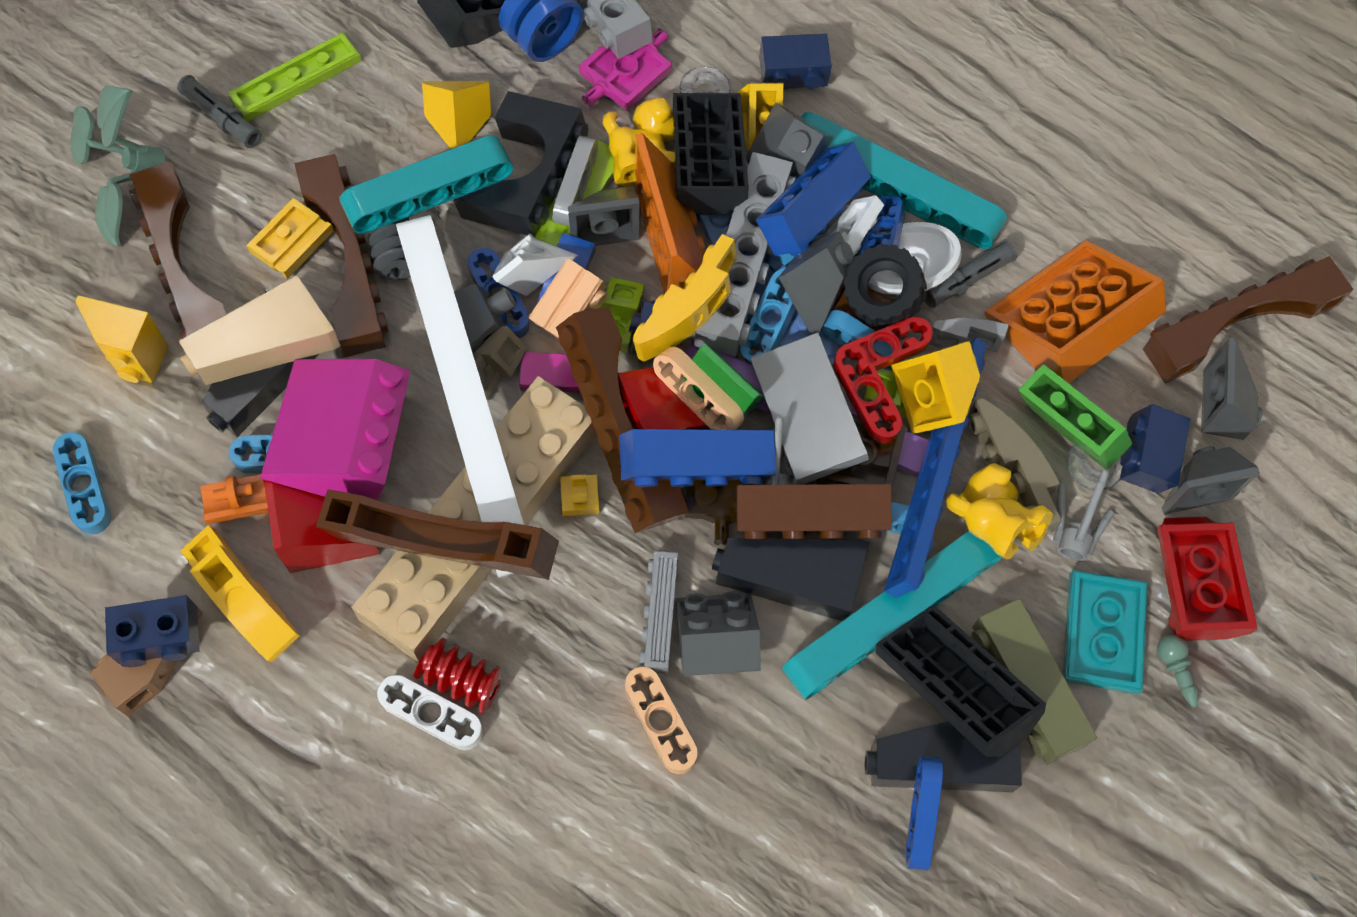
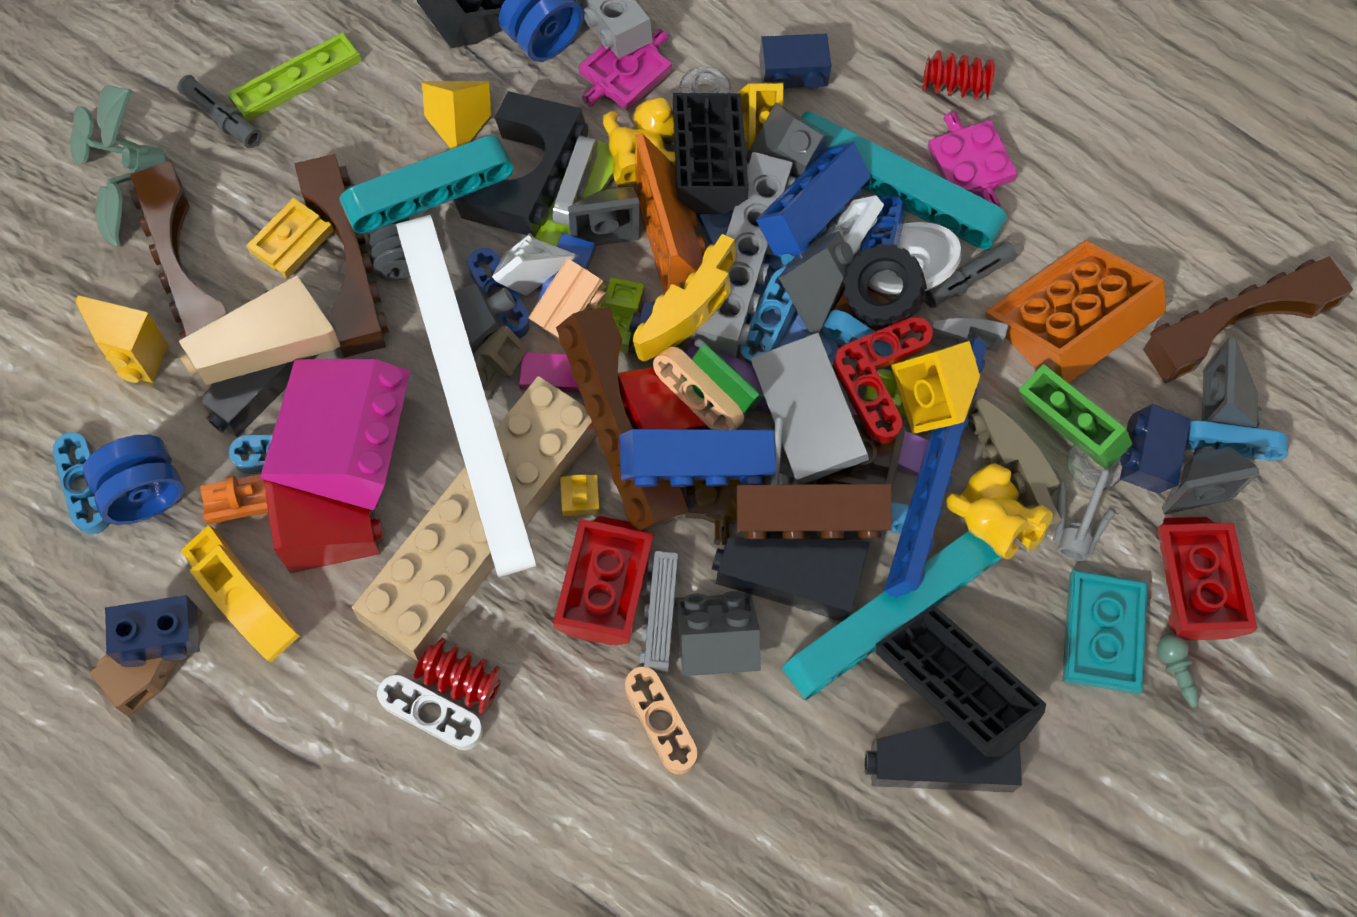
(132, 479): none -> blue wheel
(483, 544): reddish brown arch -> none
(603, 581): none -> red slope
(924, 813): blue beam -> none
(958, 75): none -> red piece
(972, 157): none -> dark pink plate
(1018, 646): olive brick -> none
(1246, 441): none -> dark azure beam

